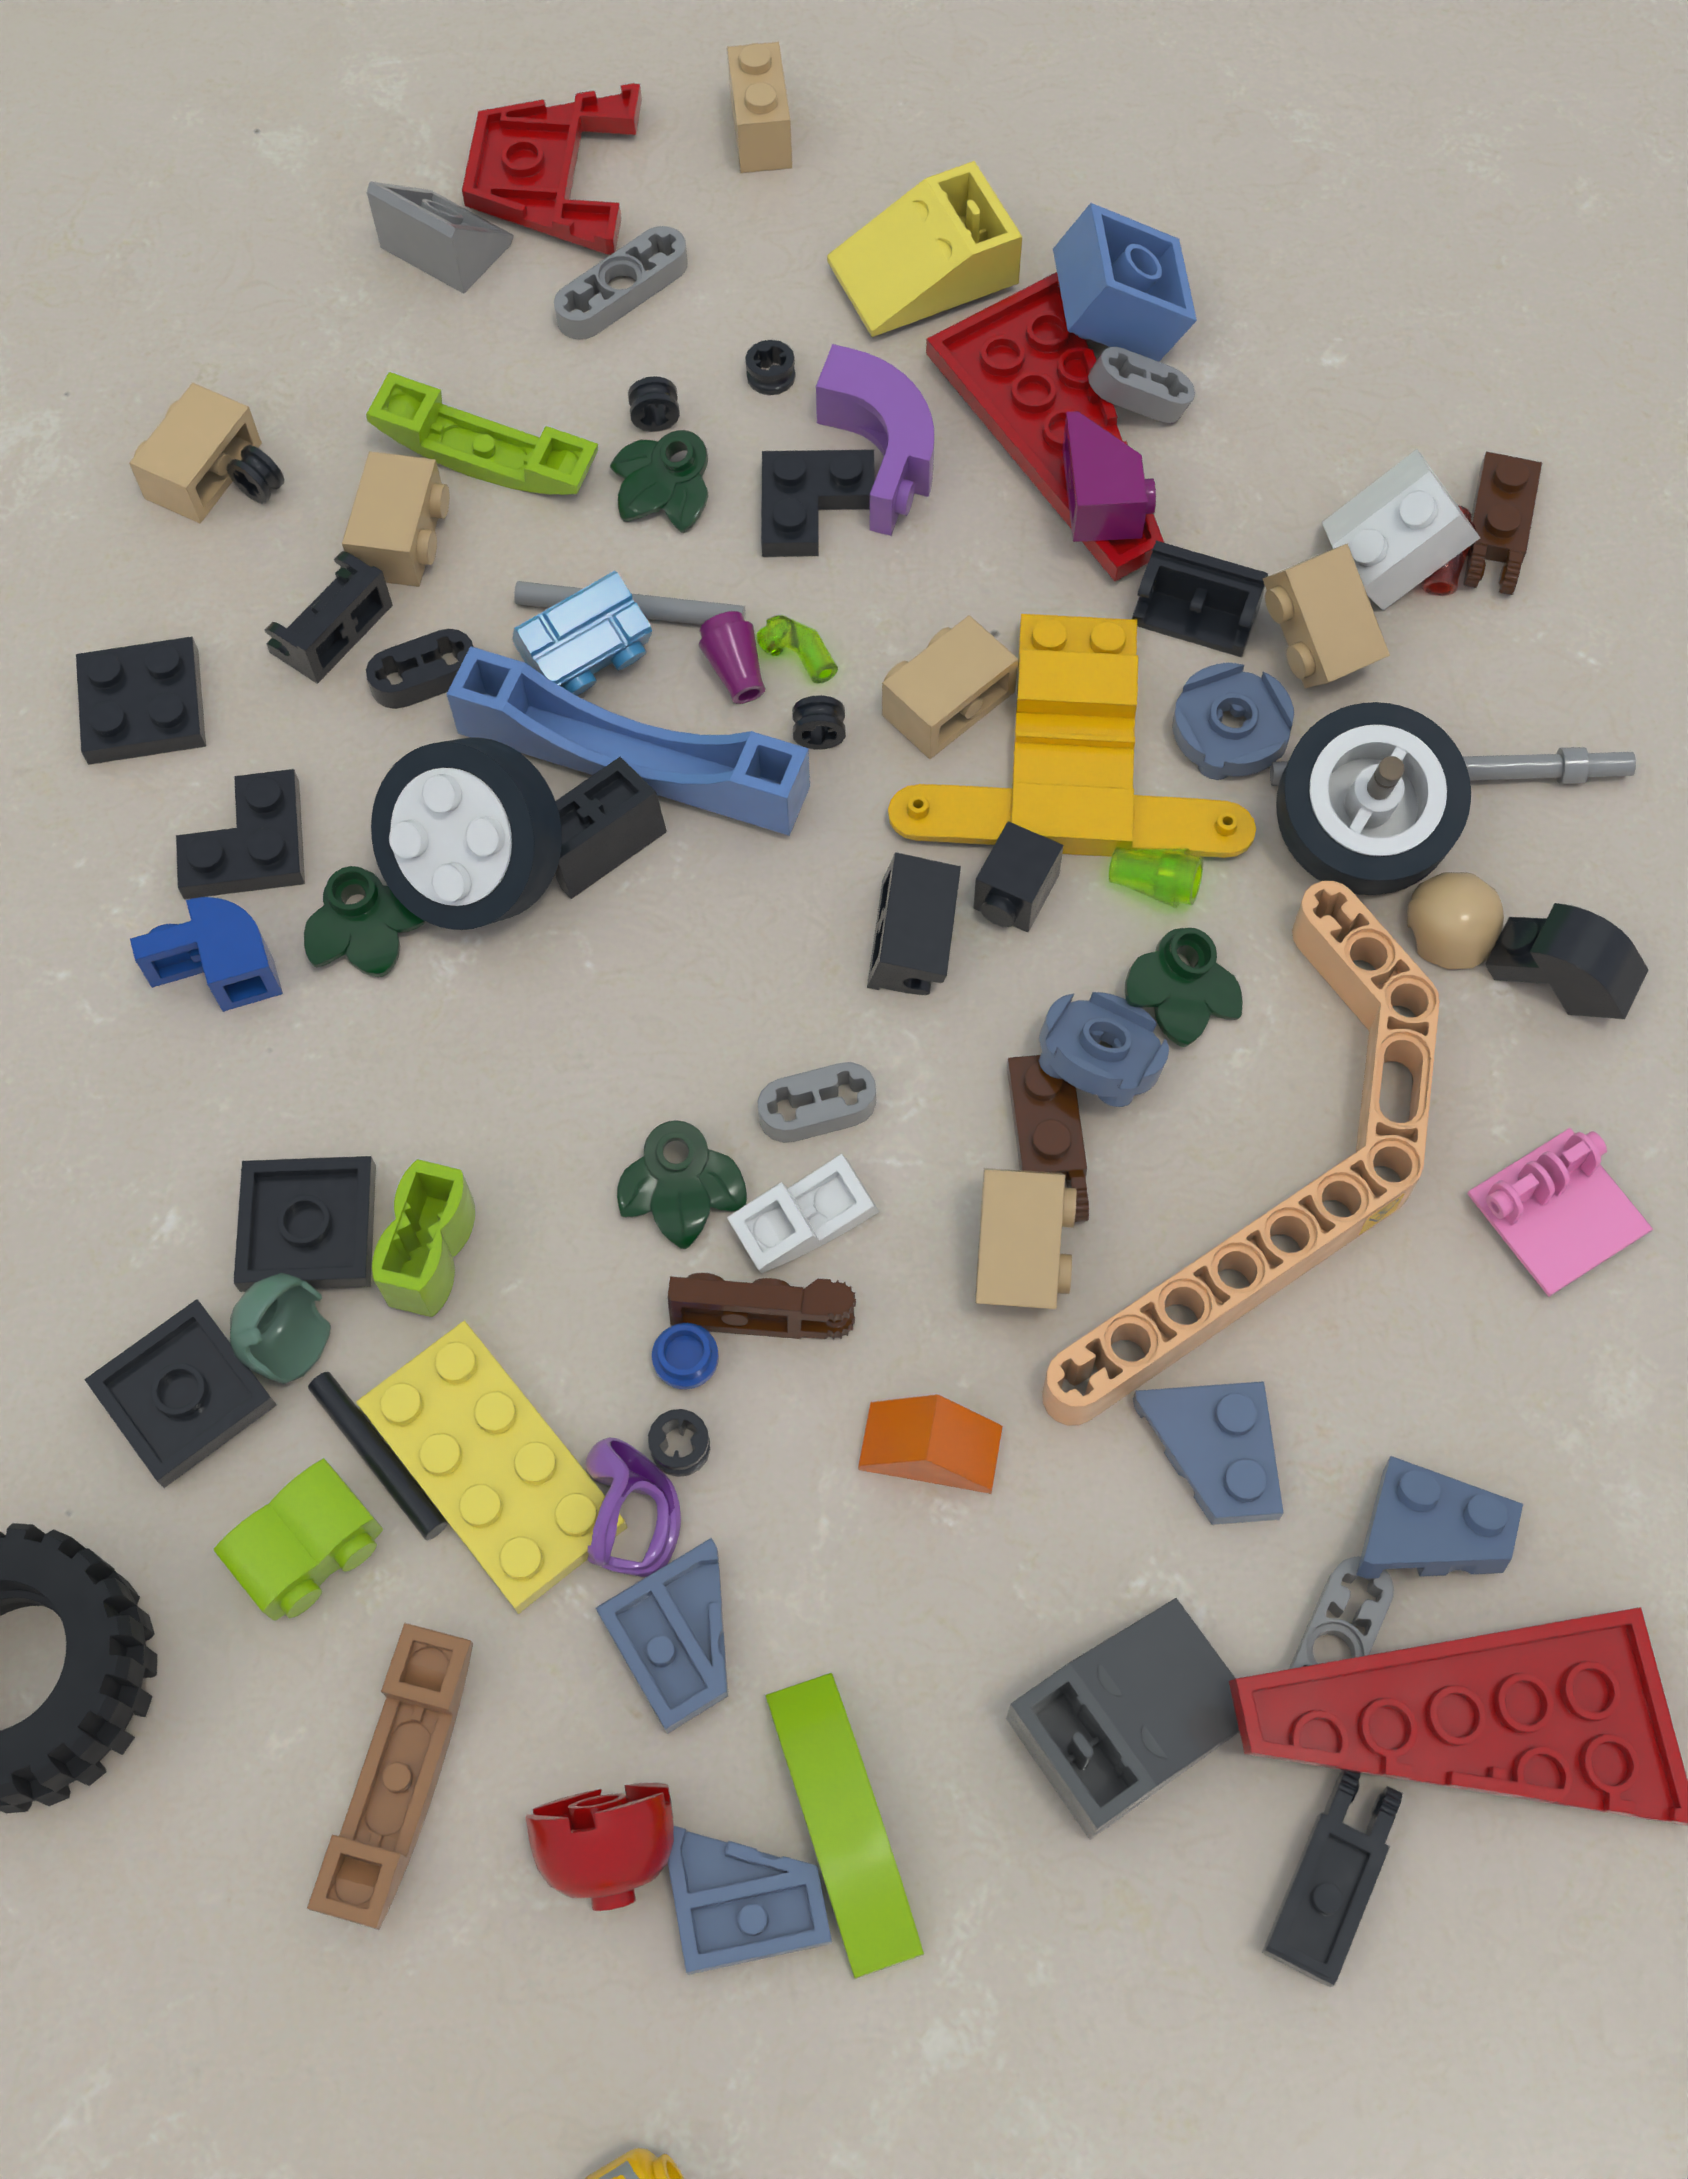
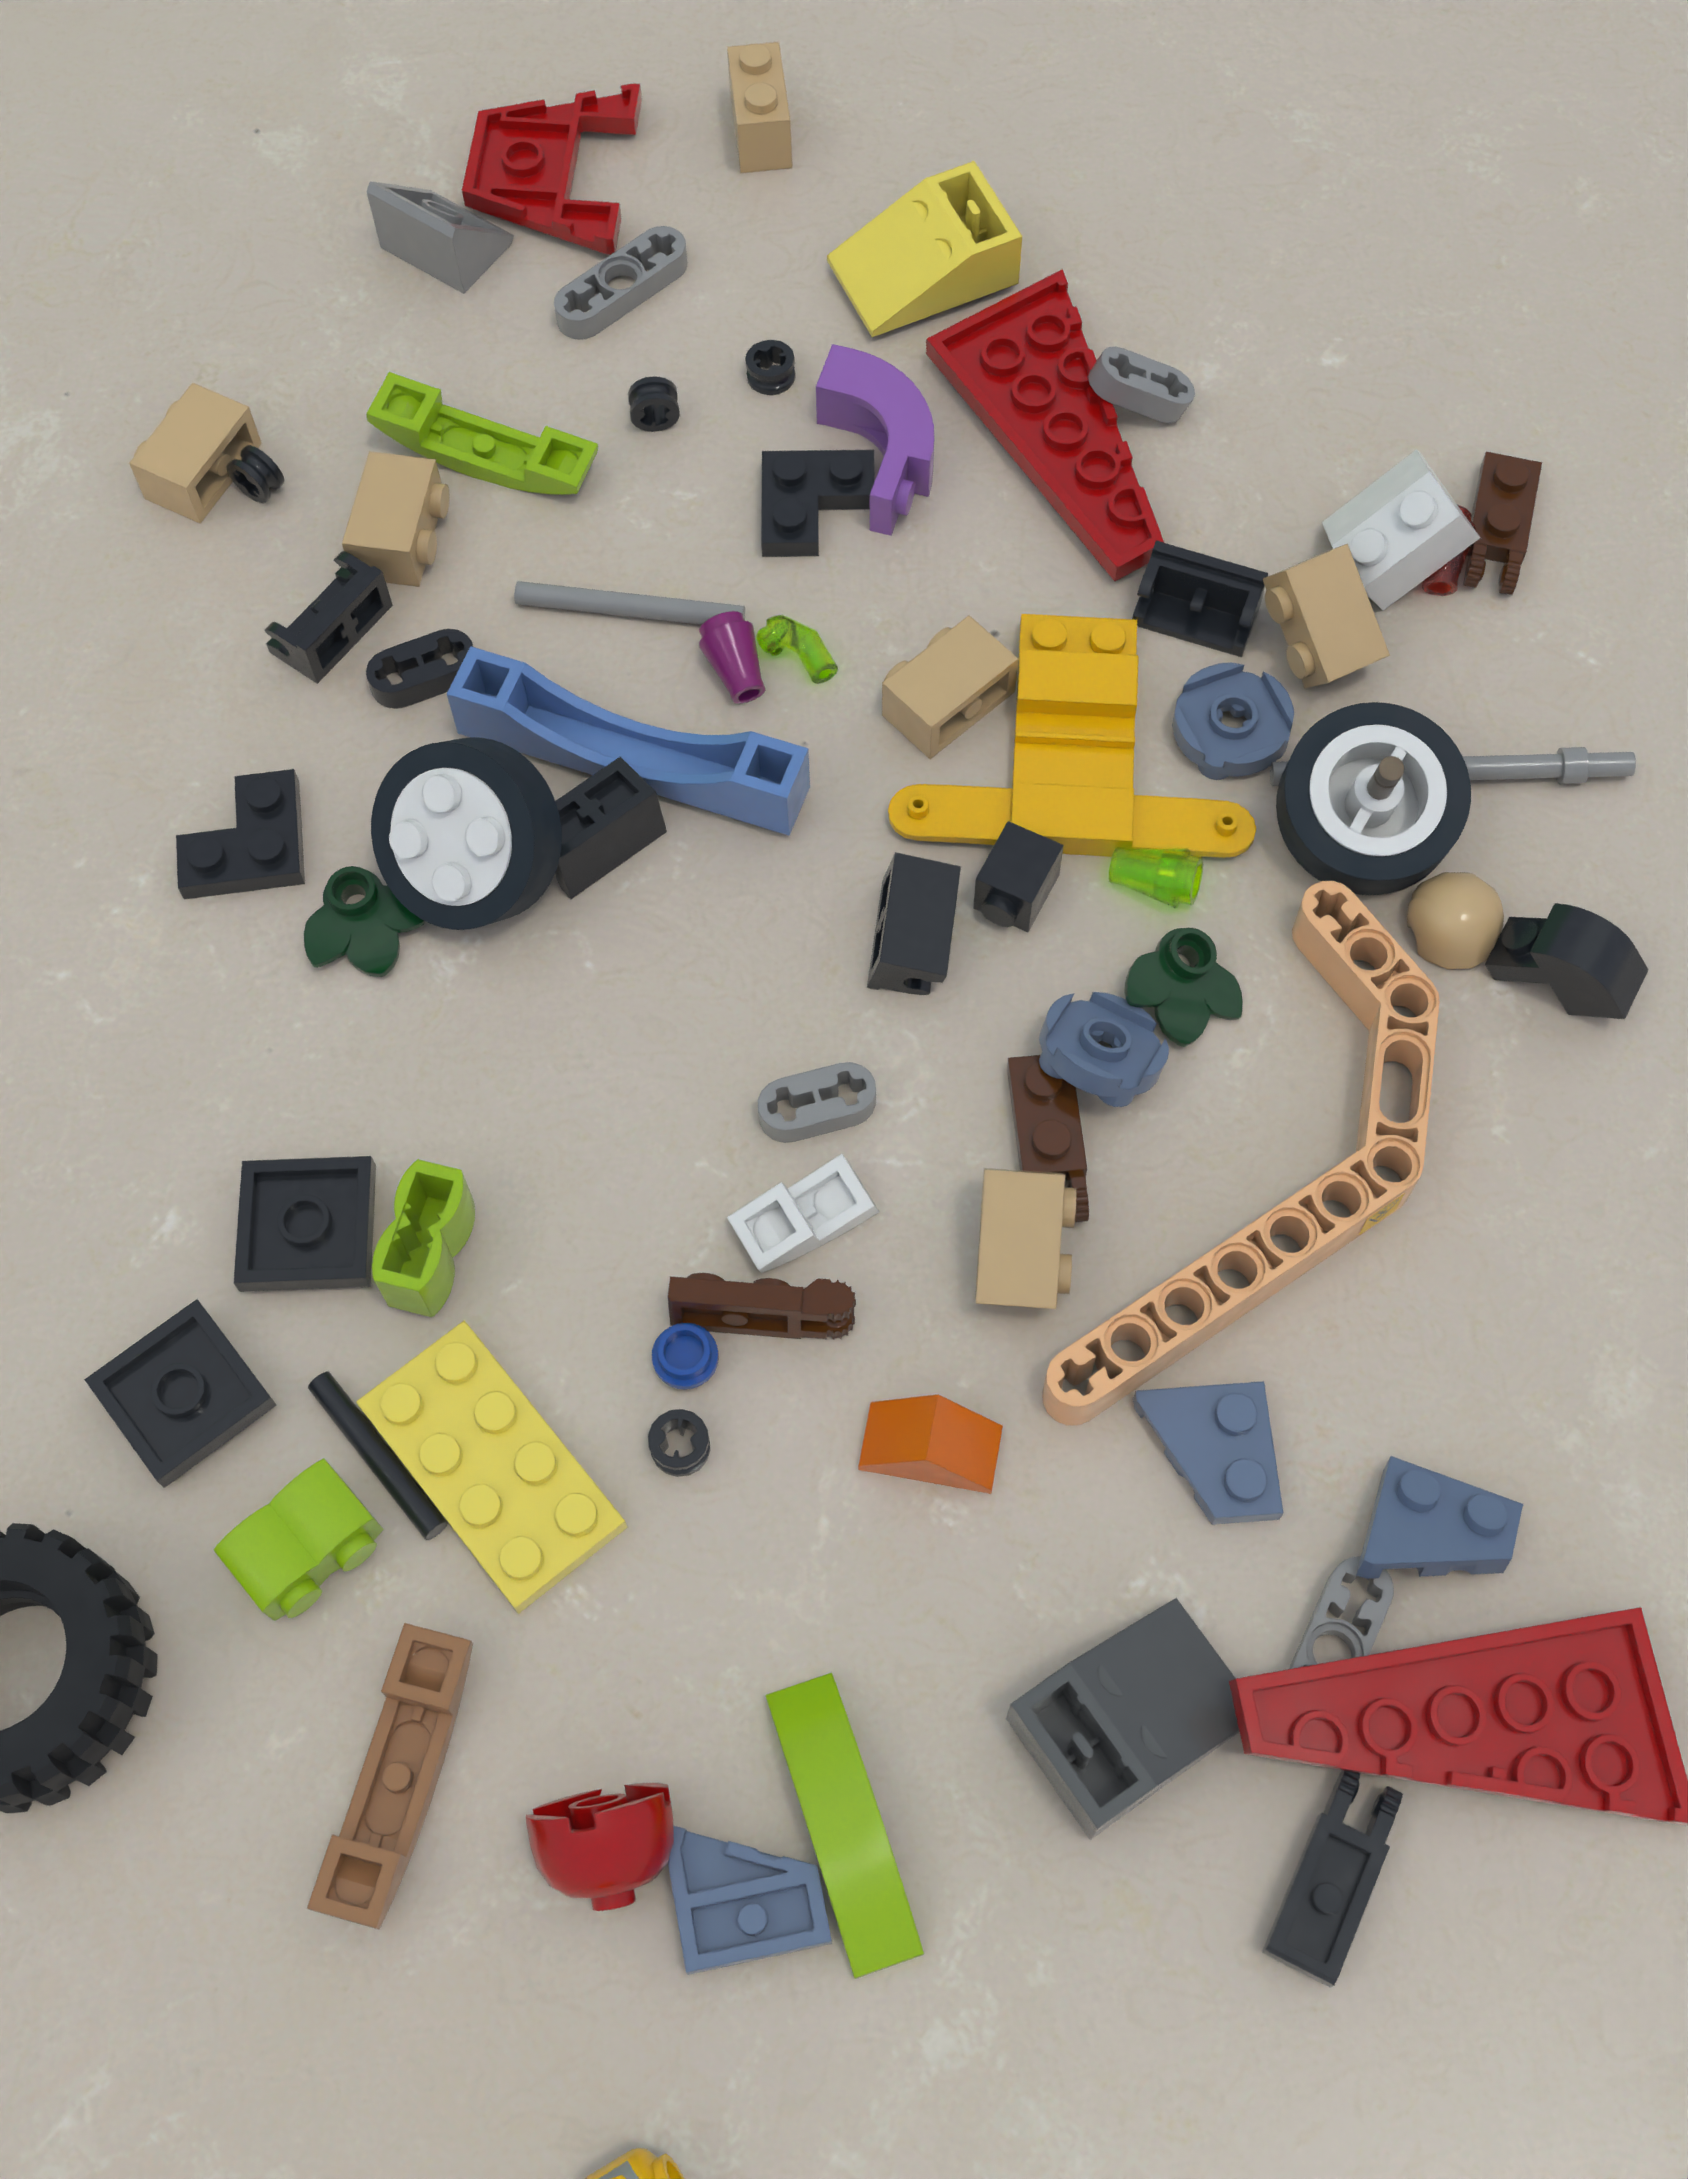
(140, 700): black plate -> none
(217, 942): blue brick -> none
(279, 1328): sand green hair -> none
(585, 634): brick -> none
(628, 1471): medium lavender piece -> none
(658, 483): dark green plate -> none
(674, 1635): sand blue wing -> none
(682, 1191): dark green plate -> none
(819, 722): black bush -> none
(1104, 483): magenta slope -> none
(1123, 283): medium blue brick -> none
(1560, 1210): bright pink hinge -> none

